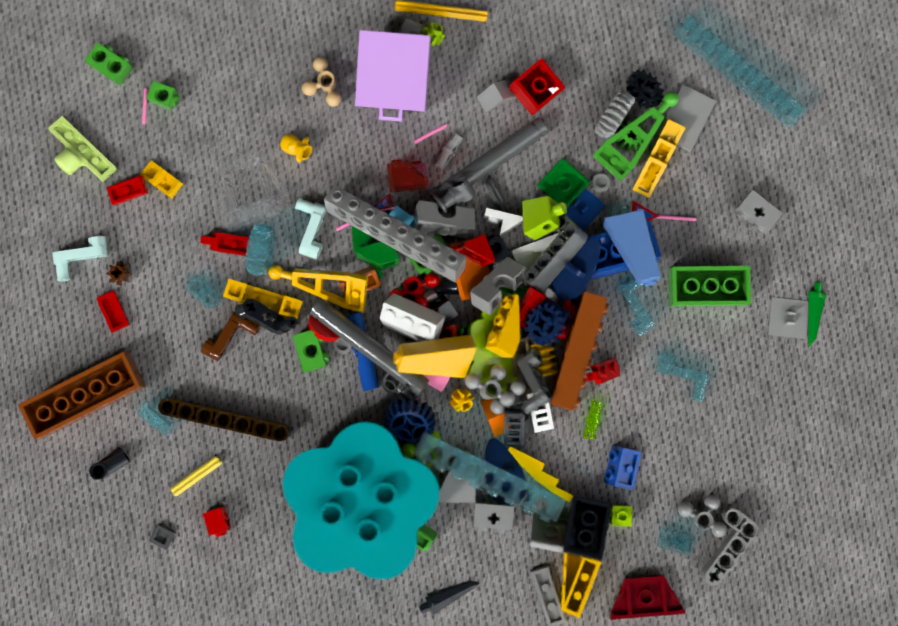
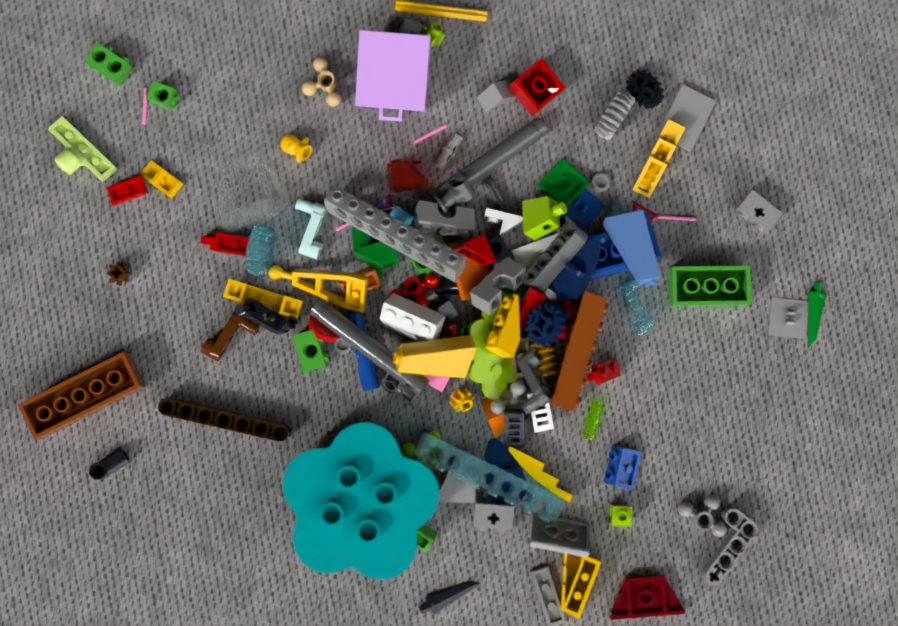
(96, 249): light aqua beam -> none
(113, 311): red tile -> none
(155, 419): clear light blue slope -> none
(162, 536): dark grey tile -> none
(196, 475): light yellow axle -> none
(203, 292): clear light blue plate -> none
(217, 521): red brick -> none
(409, 419): dark blue gear -> none
(497, 373): light grey piece -> none
(586, 527): black slope -> none
(616, 162): bright green plate -> none
(629, 142): bright green gear -> none
(666, 366): clear light blue beam -> none
(676, 541): clear light blue slope -> none
(739, 71): clear light blue brick -> none

